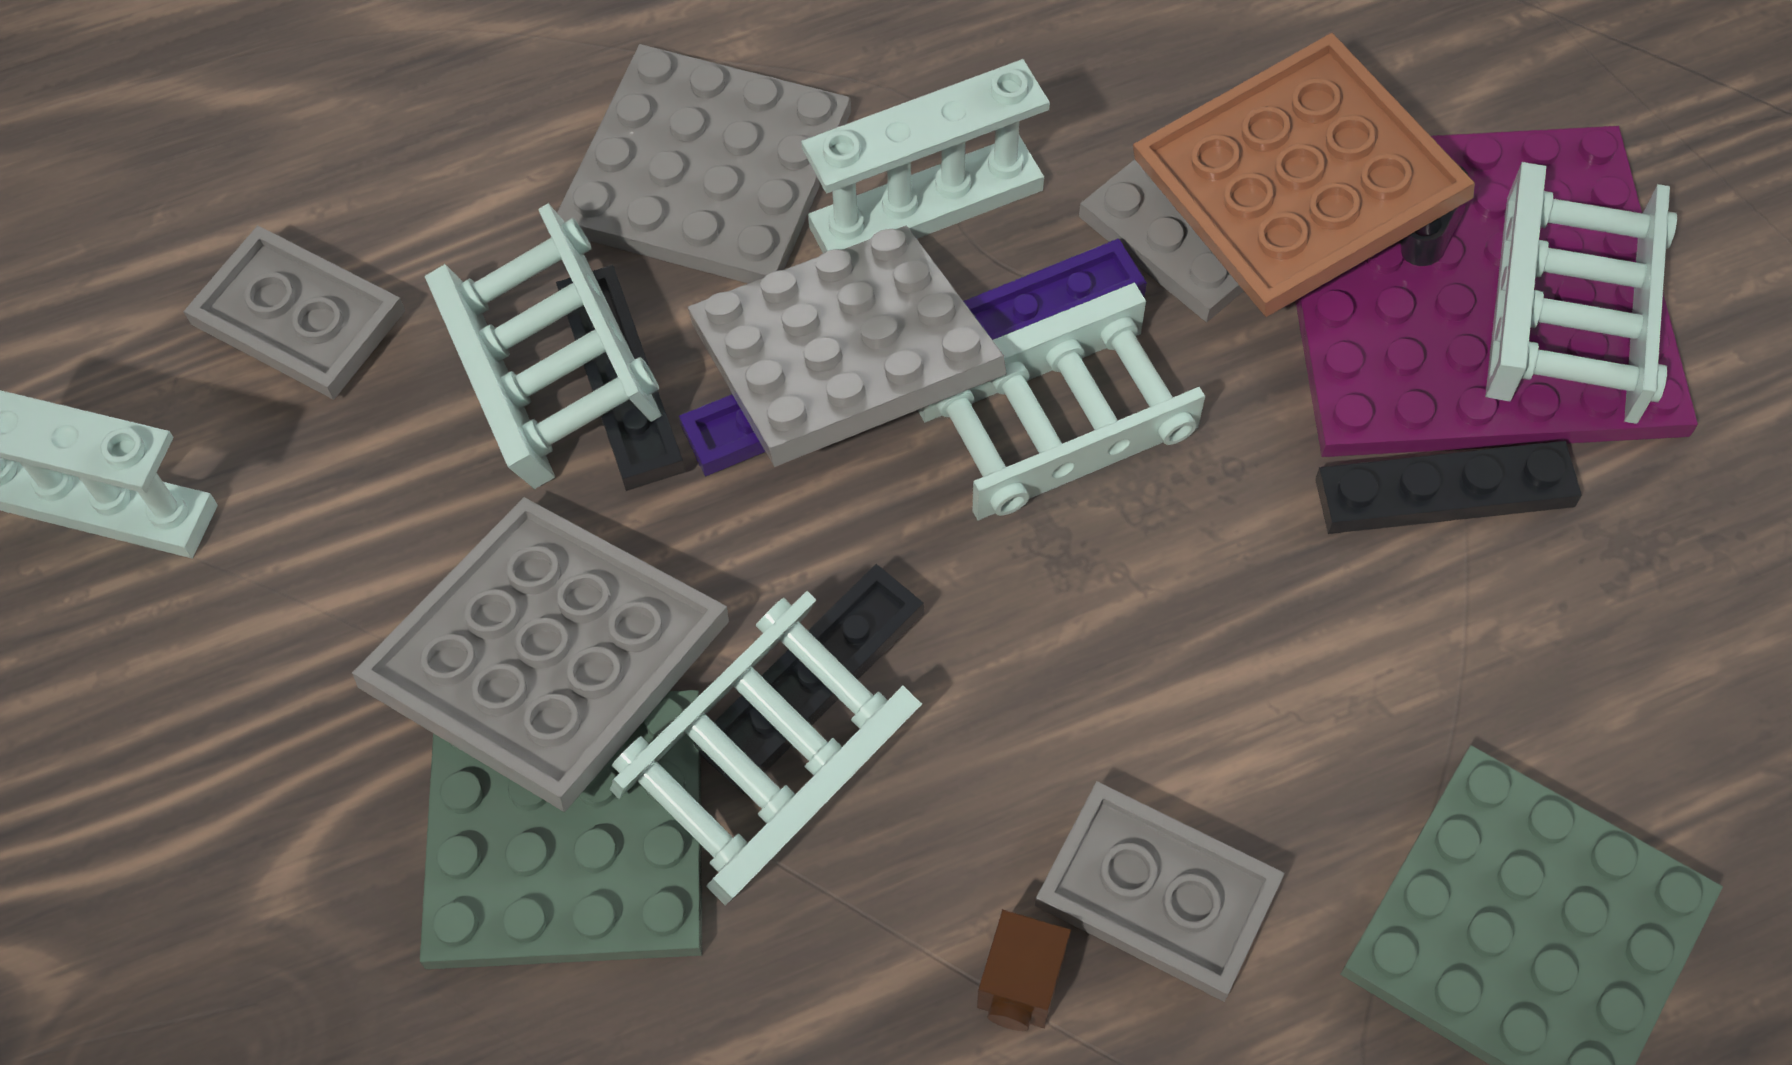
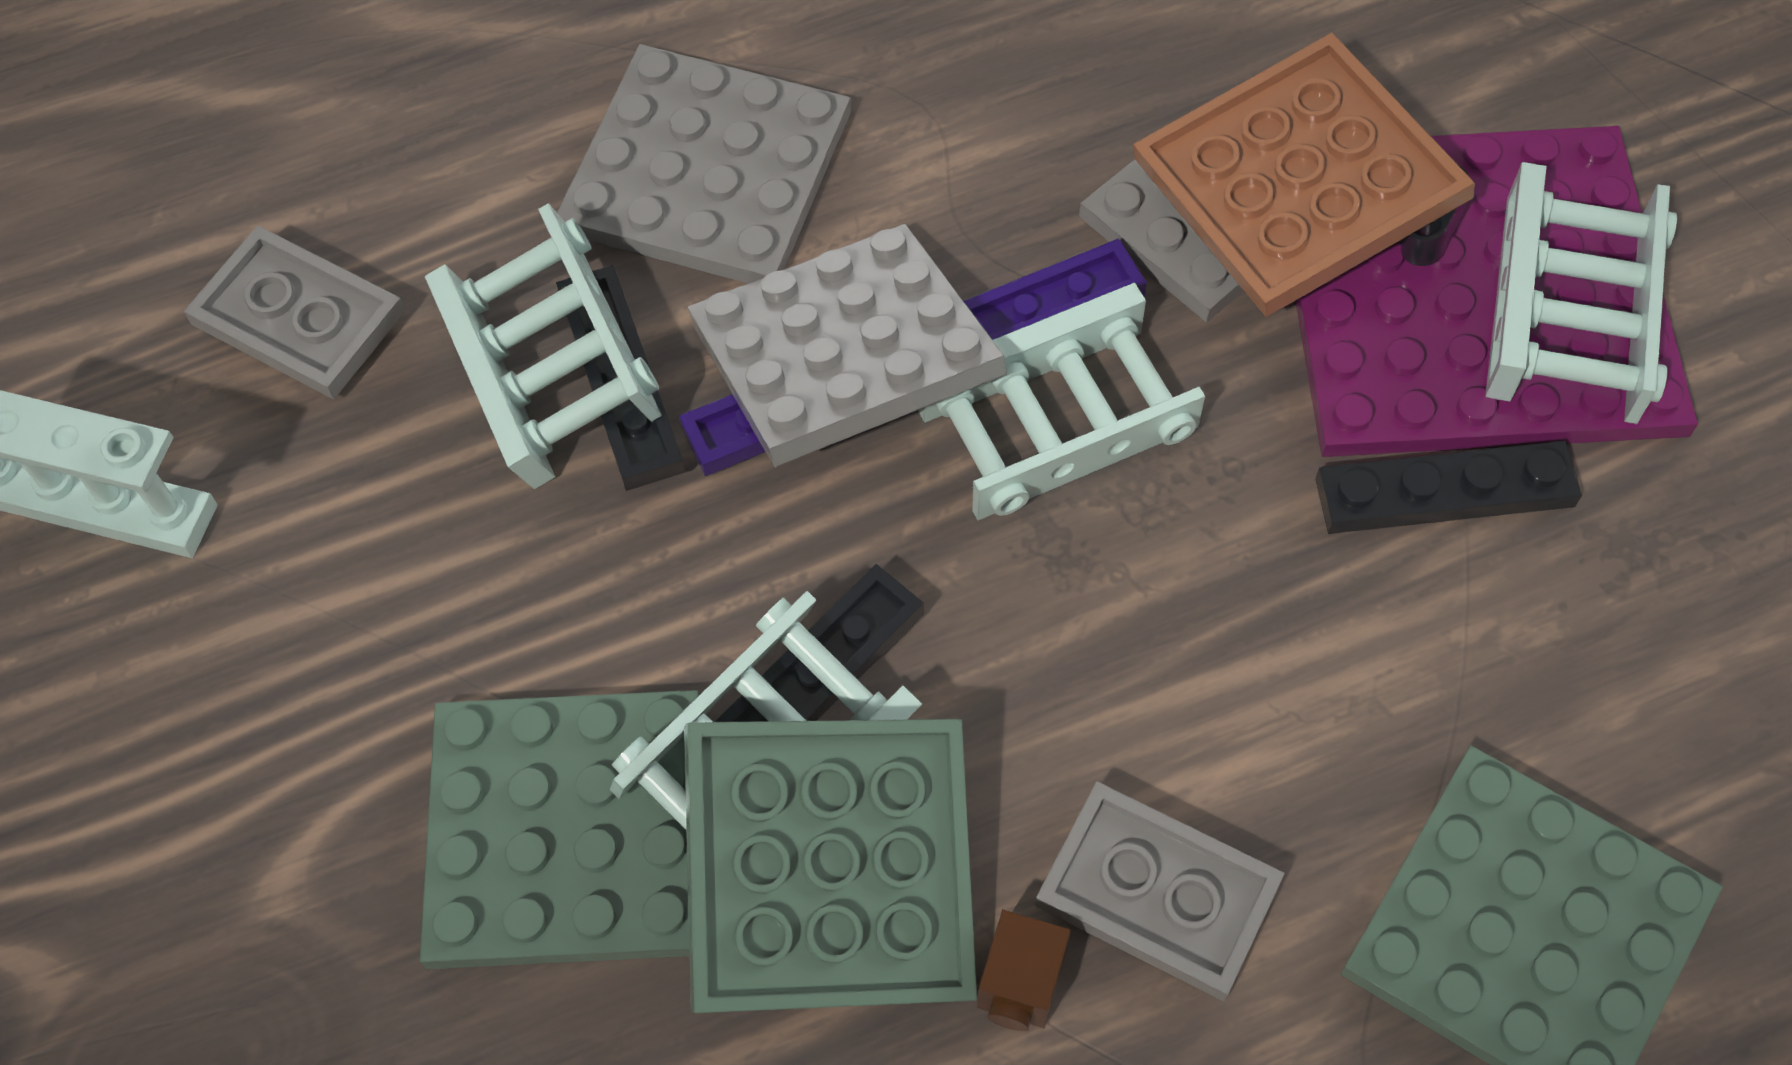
(542, 651): light grey plate -> none
(827, 864): none -> sand green plate
(904, 133): light aqua fence -> none

